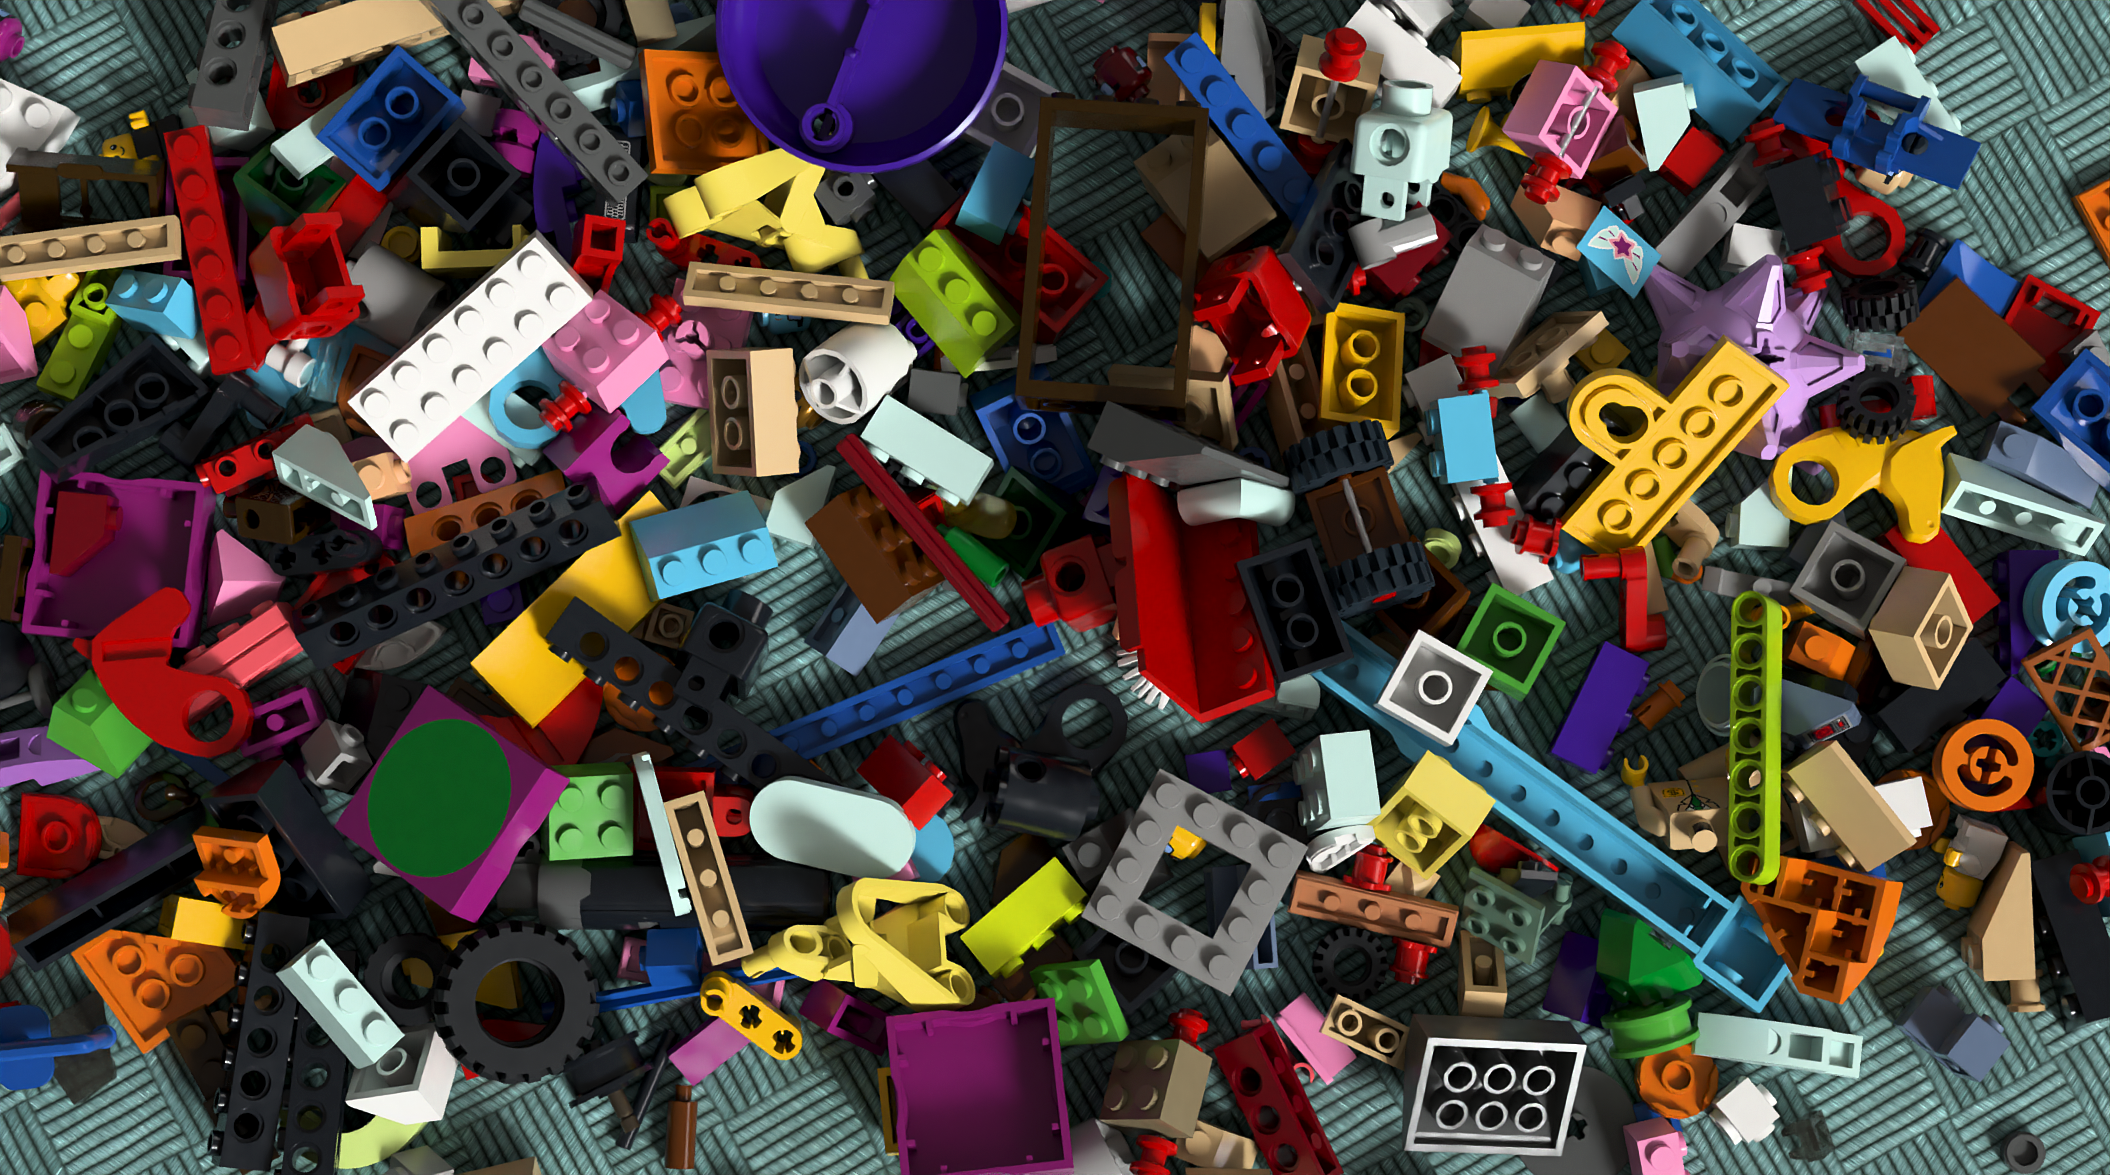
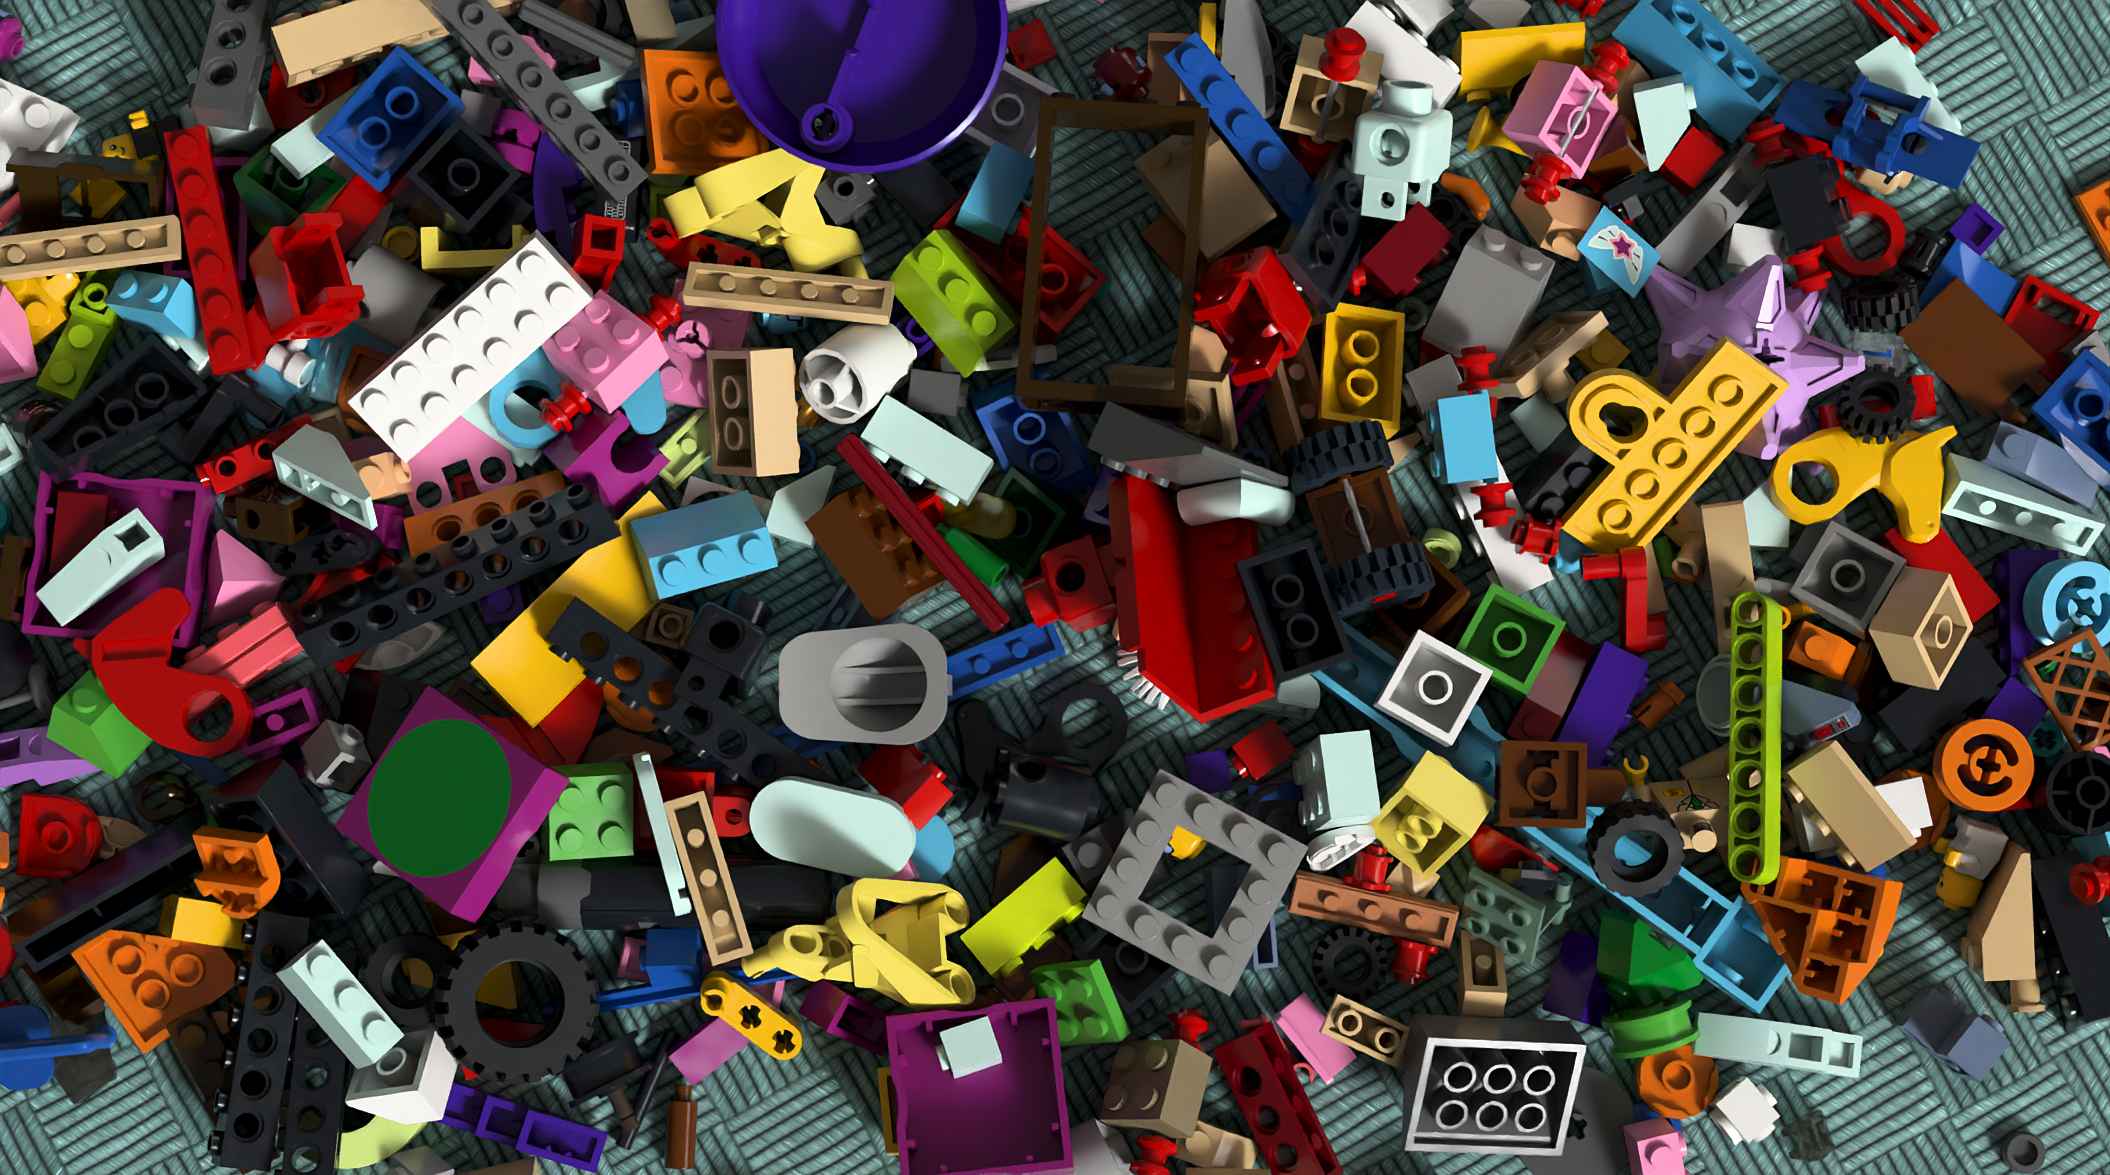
(66, 992): none -> dark brown slope
(103, 567): none -> light aqua slope
(104, 197): none -> yellow tile
(524, 1127): none -> dark purple slope
(864, 684): none -> light grey piece
(968, 1048): none -> light aqua brick
(1030, 46): none -> red tile
(1381, 240): light grey piece -> none
(1550, 784): none -> reddish brown brick
(1551, 692): none -> dark red slope
(1651, 874): none -> black tyre
(1727, 566): none -> tan slope
(1975, 228): none -> dark purple tile

